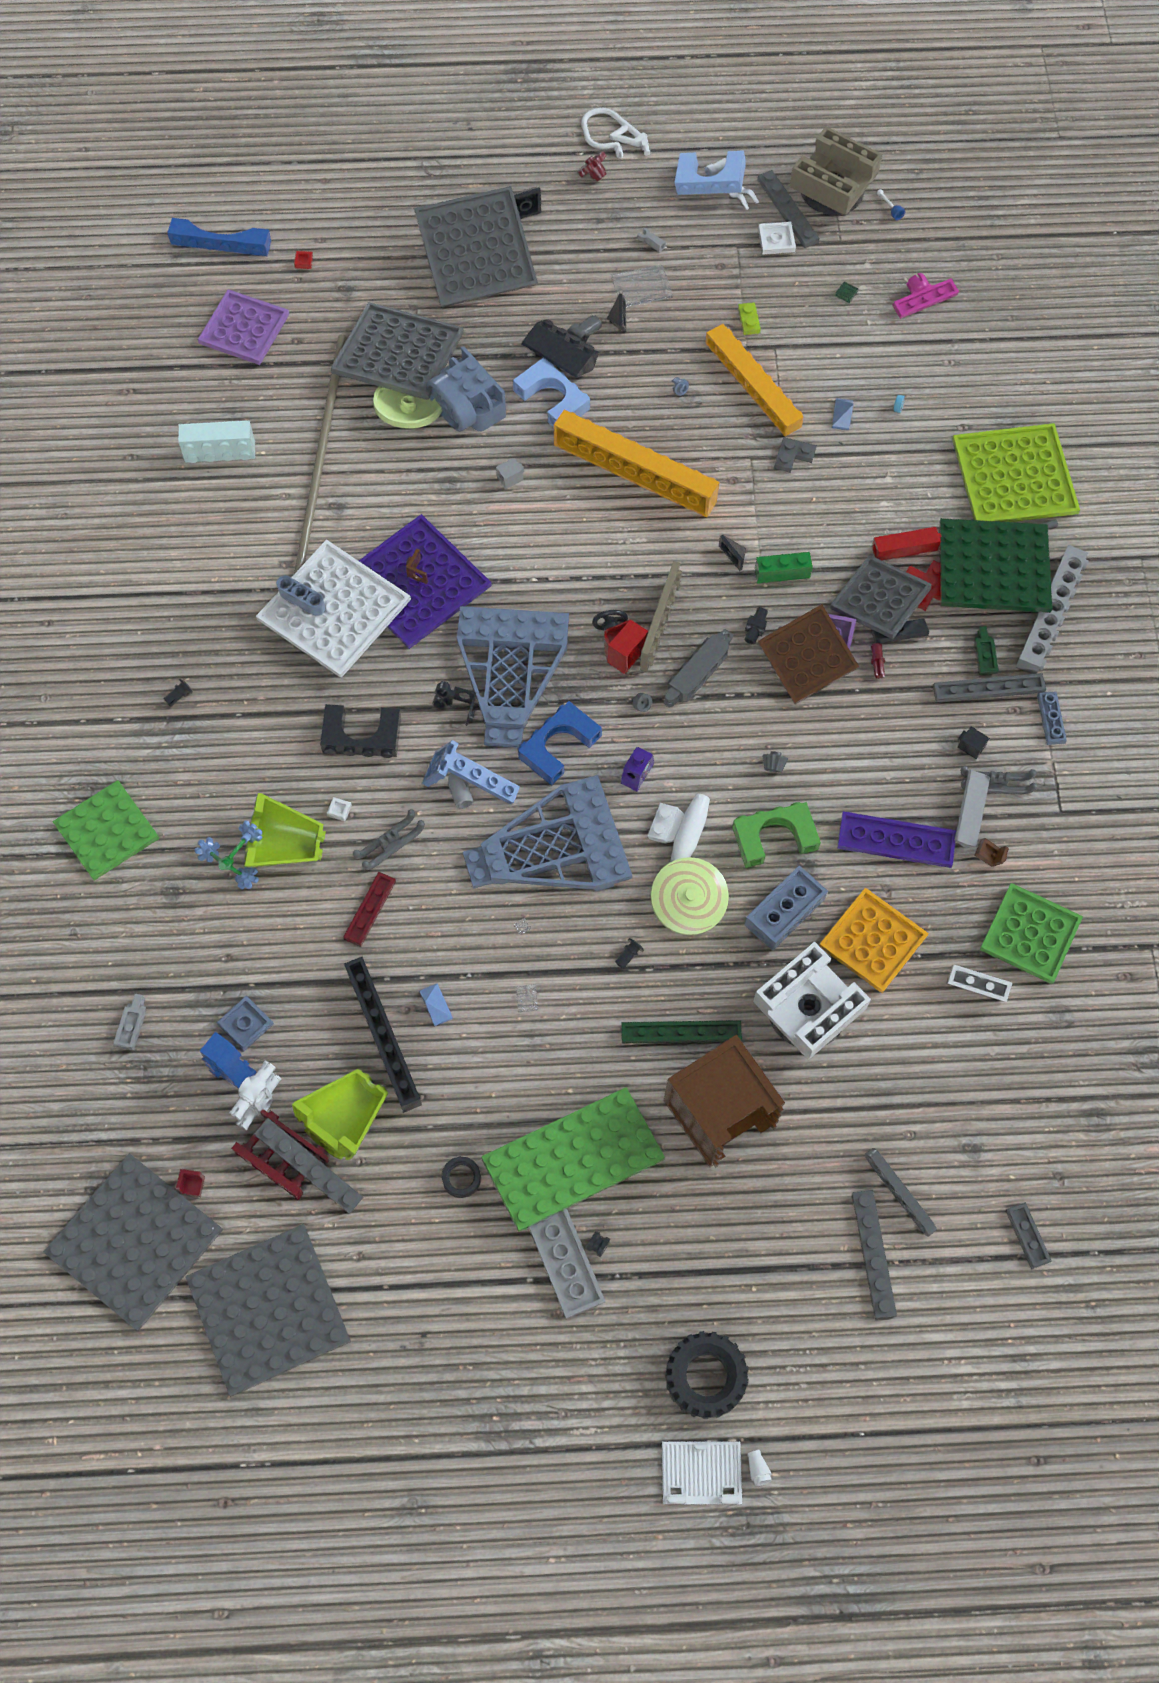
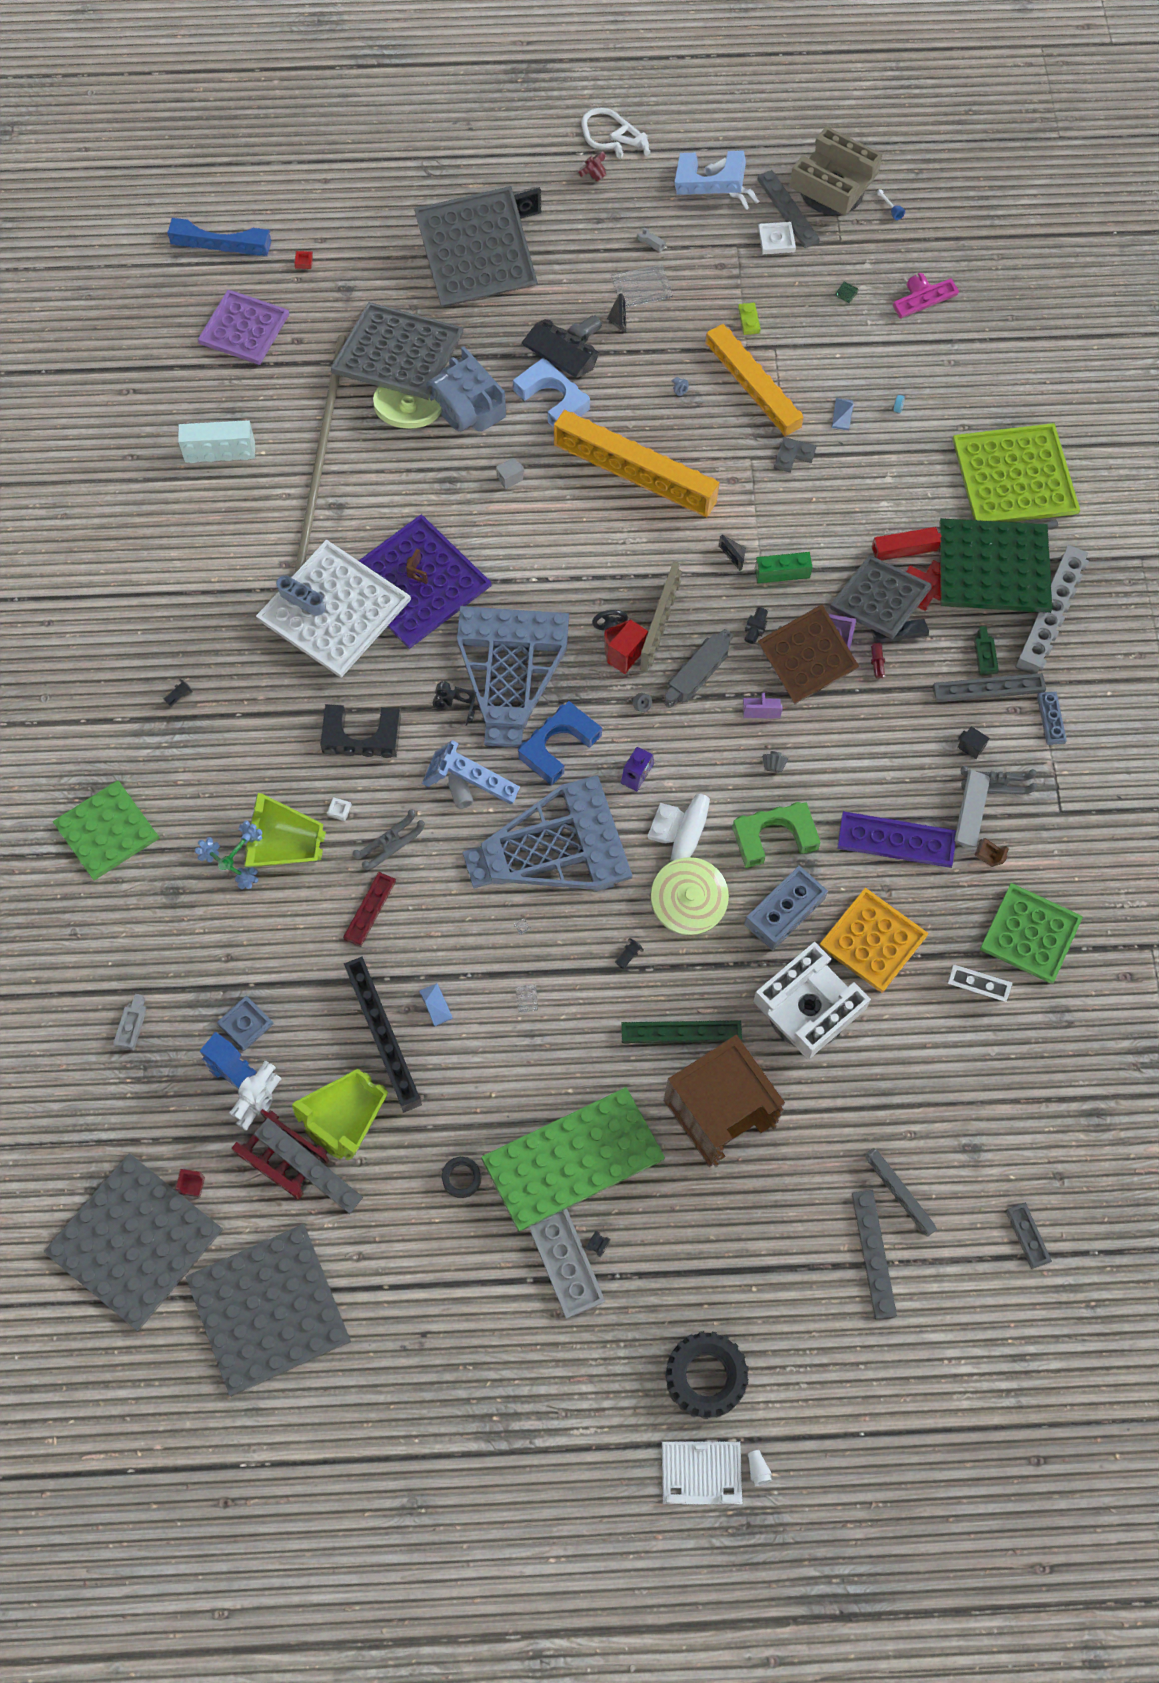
(762, 707): none -> medium lavender panel

